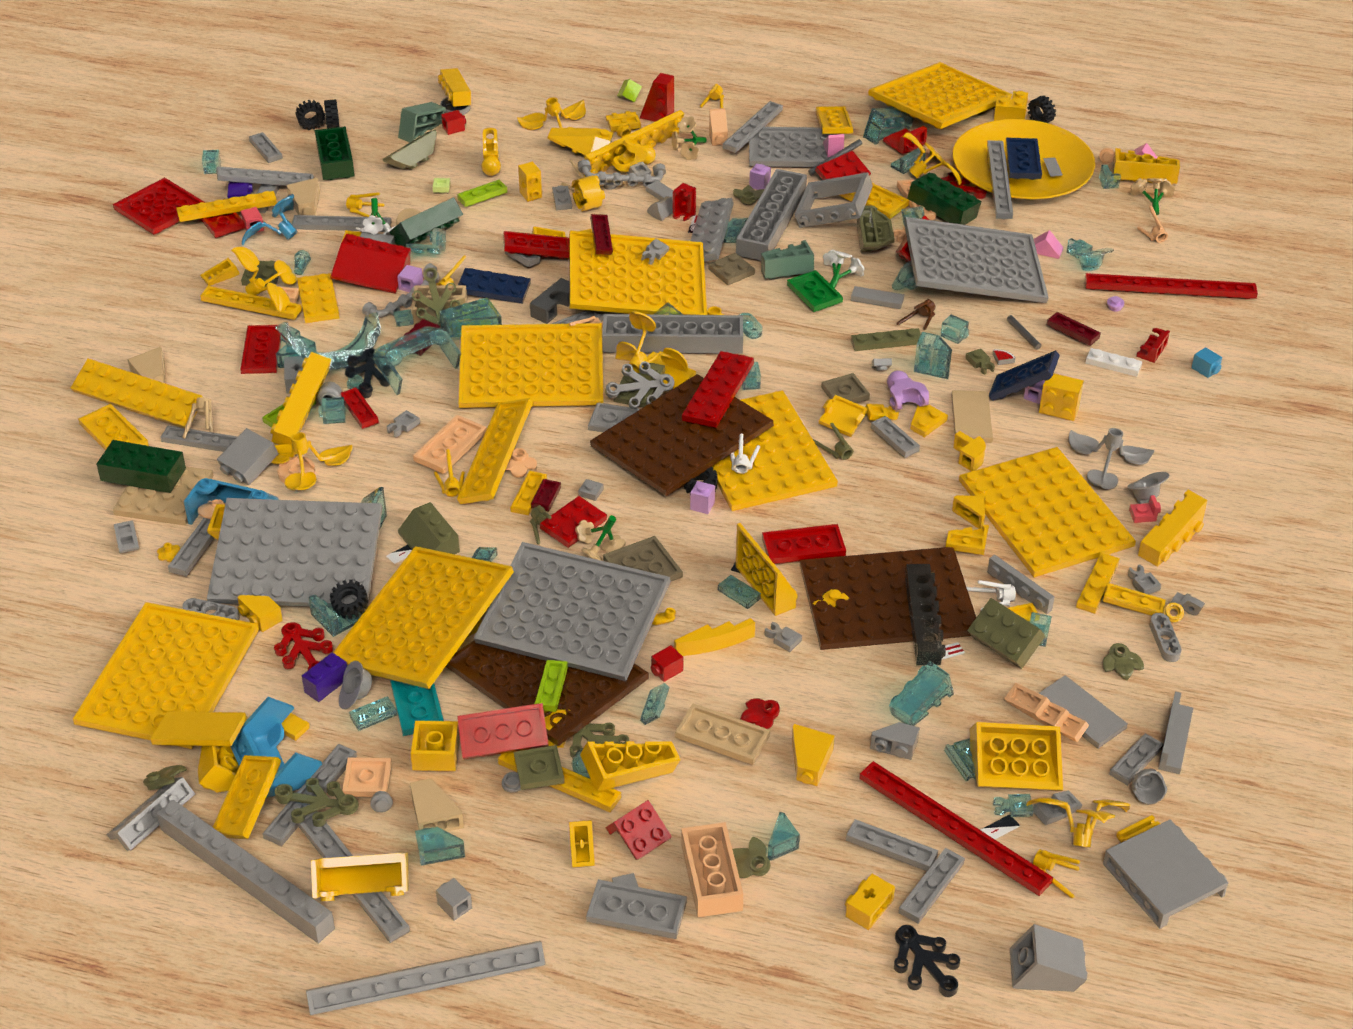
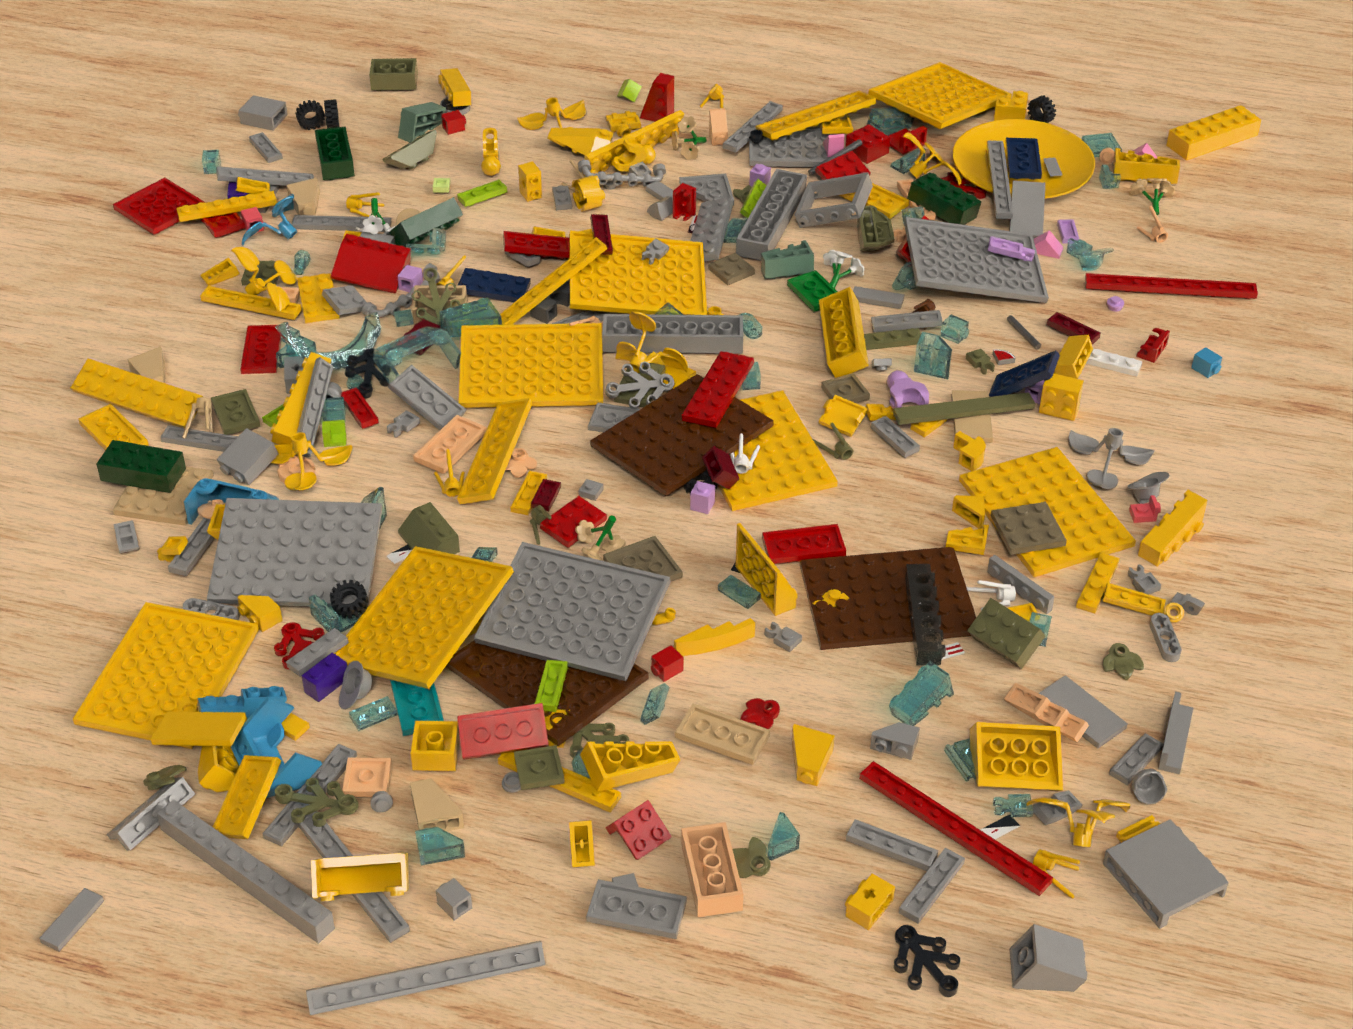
(71, 919): none -> light grey tile
(174, 545): none -> yellow plate
(235, 412): none -> olive plate
(247, 702): none -> dark azure slope
(251, 186): none -> yellow tile
(262, 112): none -> light grey brick
(315, 400): none -> light grey tile
(317, 651): none -> light grey plate
(334, 433): none -> lime panel
(344, 299): none -> light grey plate
(393, 74): none -> olive brick
(426, 397): none -> light grey tile
(552, 281): none -> yellow tile
(709, 186): none -> light grey plate
(720, 467): none -> dark red brick
(752, 198): none -> lime plate
(756, 136): none -> black plate
(816, 114): none -> yellow plate
(843, 333): none -> yellow brick
(874, 143): none -> red brick
(906, 321): none -> light grey plate
(963, 408): none -> olive tile
(1010, 249): none -> lavender hinge
(1028, 207): none -> light grey tile
(1028, 528): none -> dark tan plate
(1067, 230): none -> lavender tile
(1074, 356): none -> yellow brick
(1100, 141): none -> clear light blue tile
(1213, 132): none -> yellow brick

